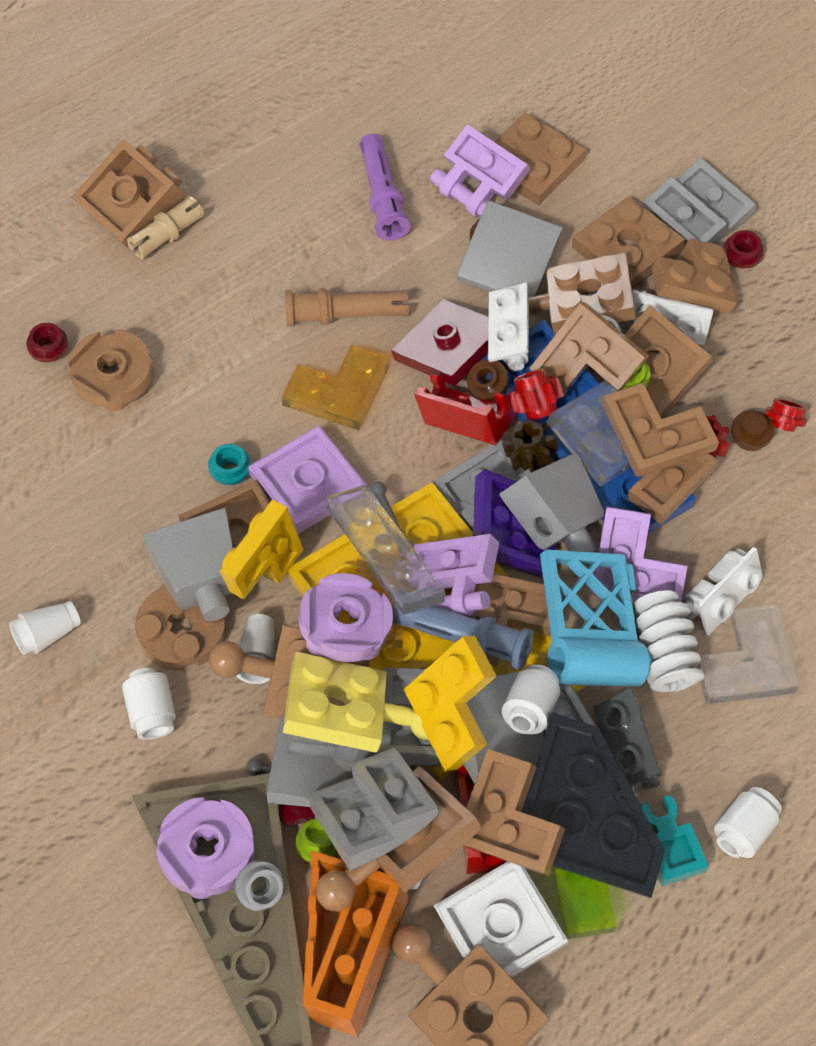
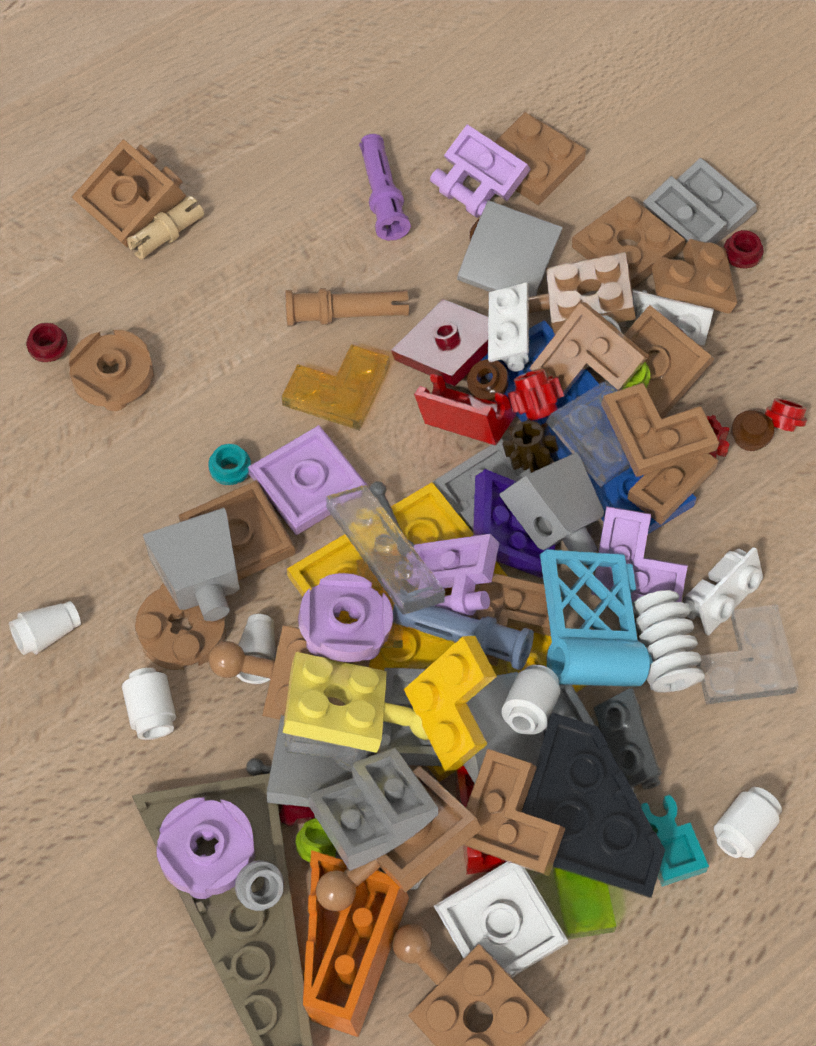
(266, 549): yellow plate -> none

